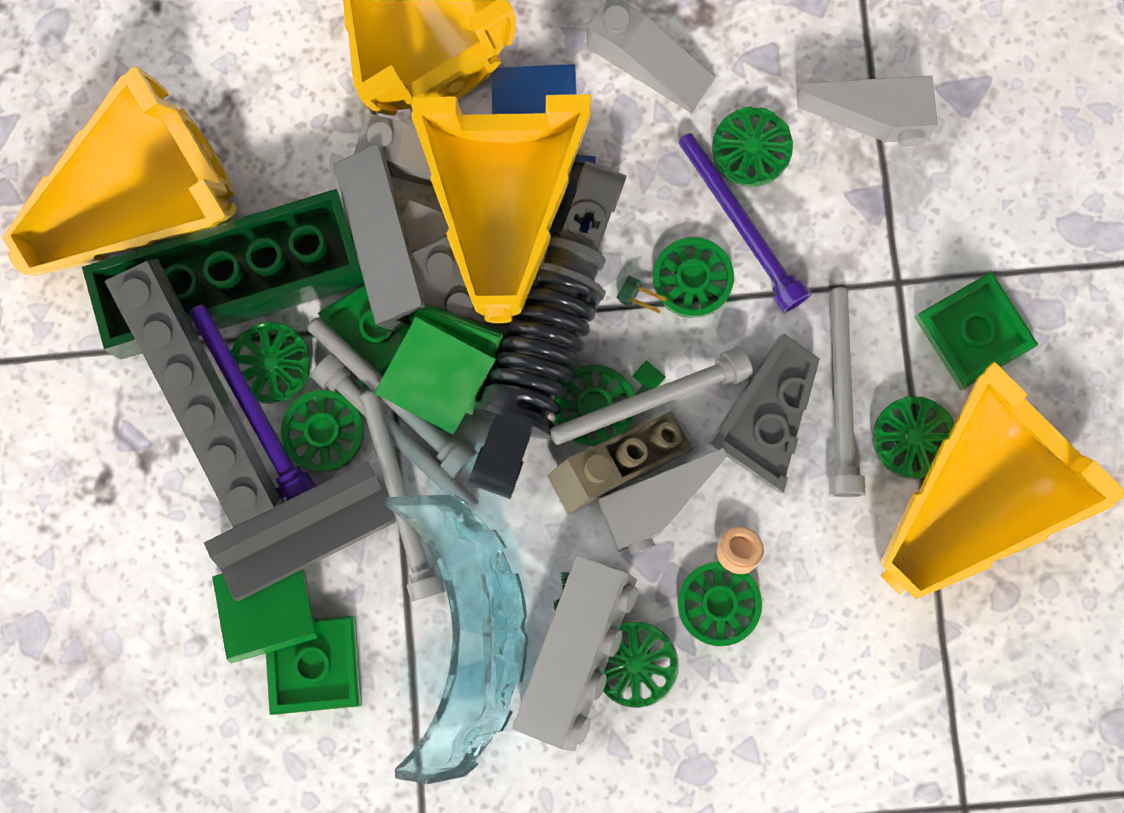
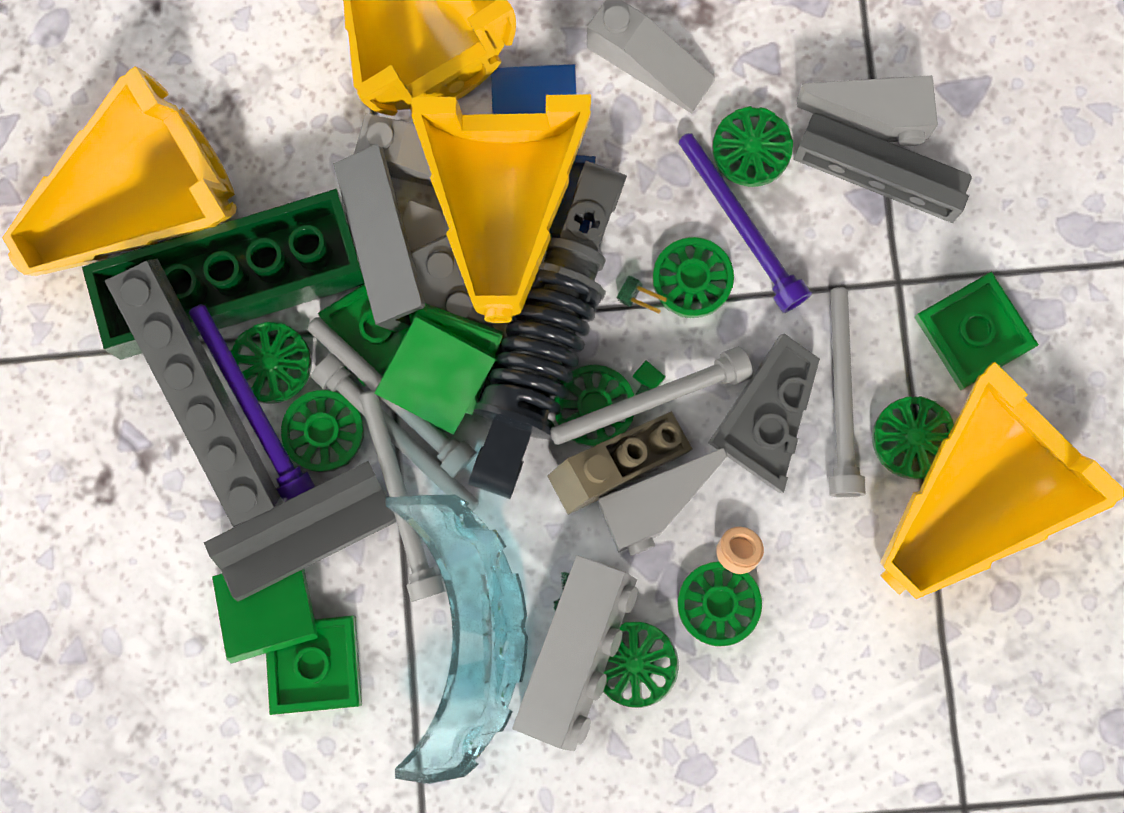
(884, 168): none -> dark grey panel

